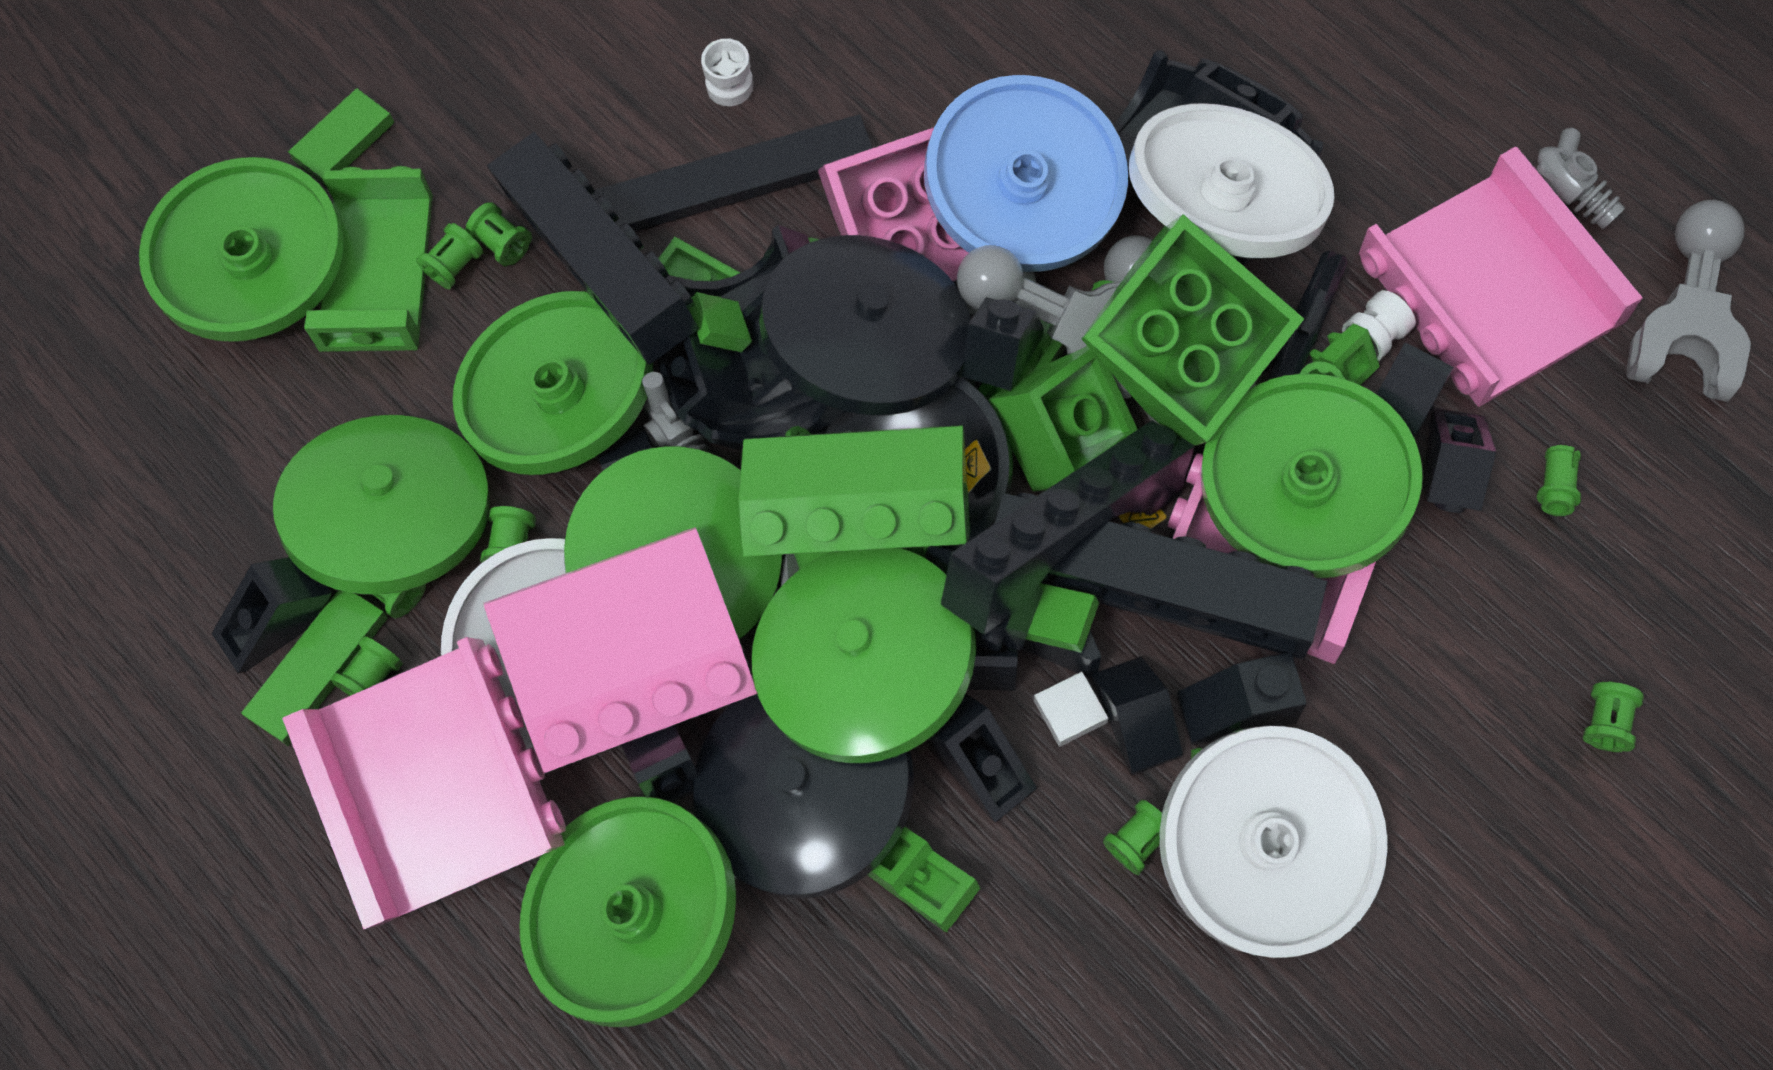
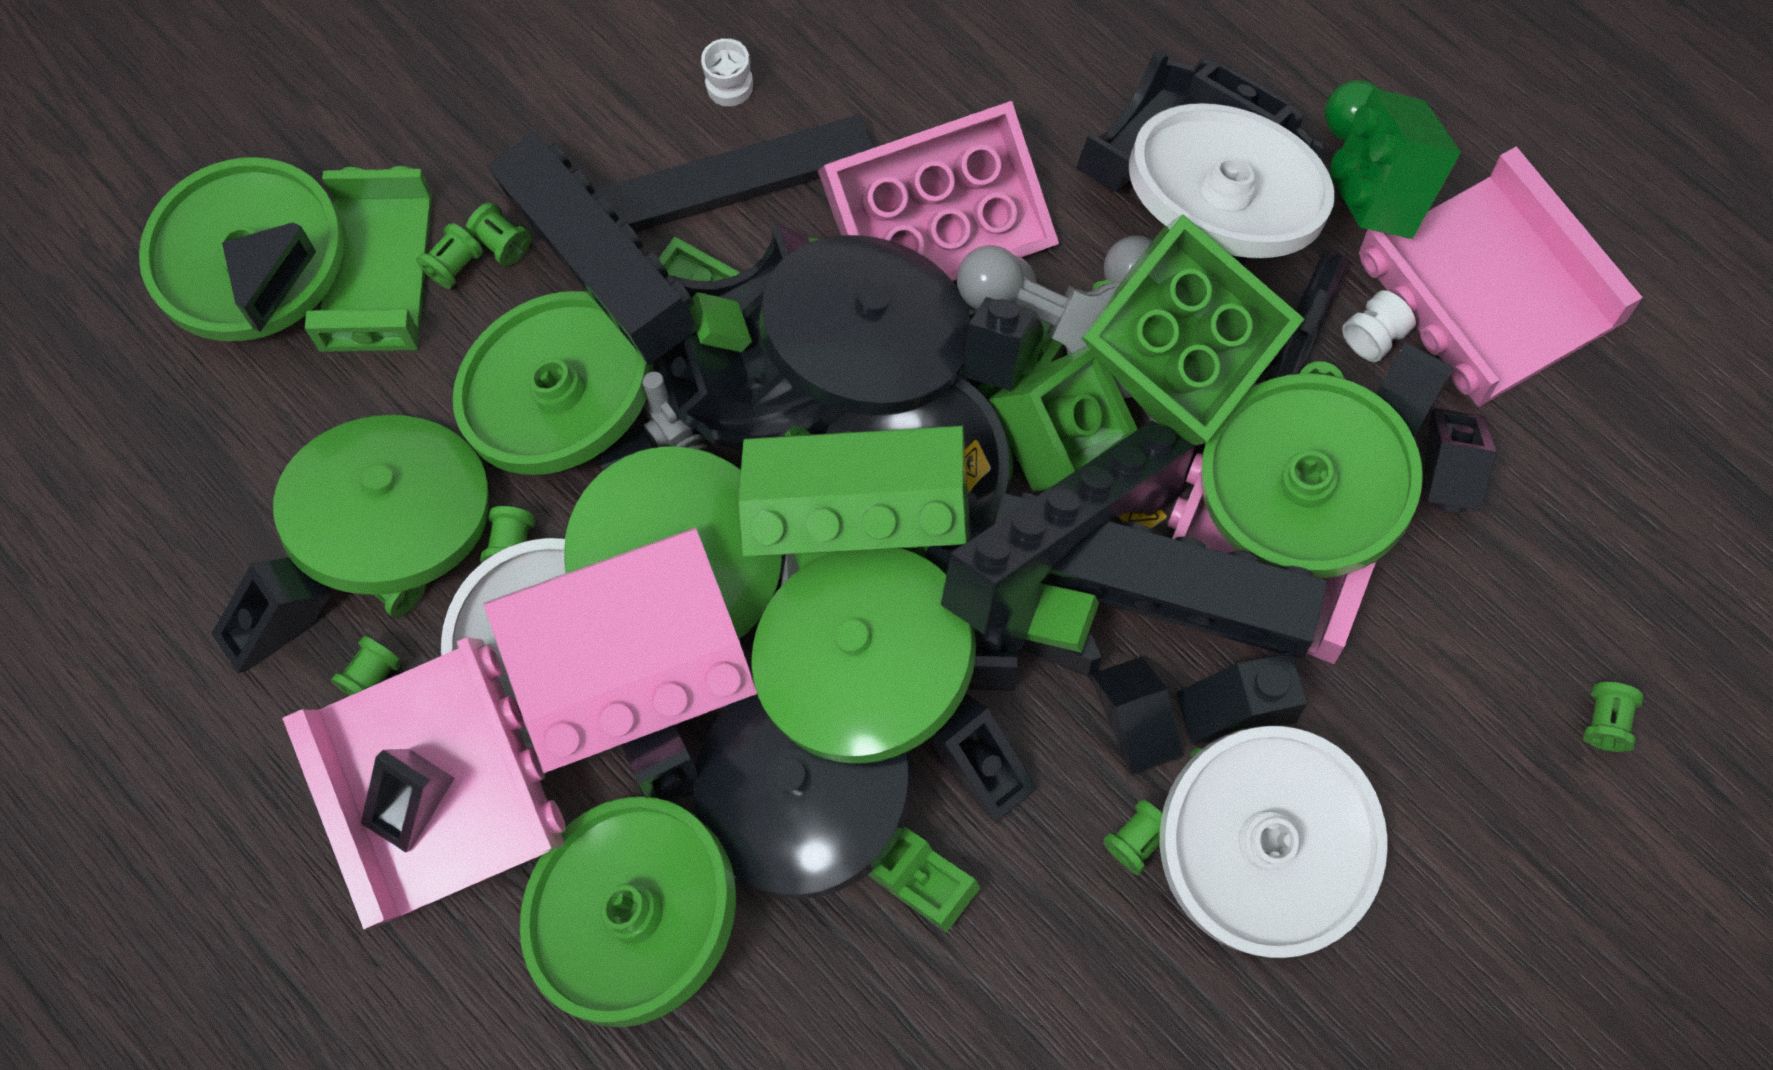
(265, 269): none -> black slope
(306, 671): bright green tile -> none
(341, 135): bright green tile -> none
(403, 796): none -> black slope
(1026, 171): light blue dish -> none
(1070, 709): white tile -> none
(1350, 353): bright green tile -> none
(1390, 156): none -> green brick
(1559, 491): bright green pin -> none
(1573, 176): light grey piece -> none
(1695, 316): light grey piece -> none

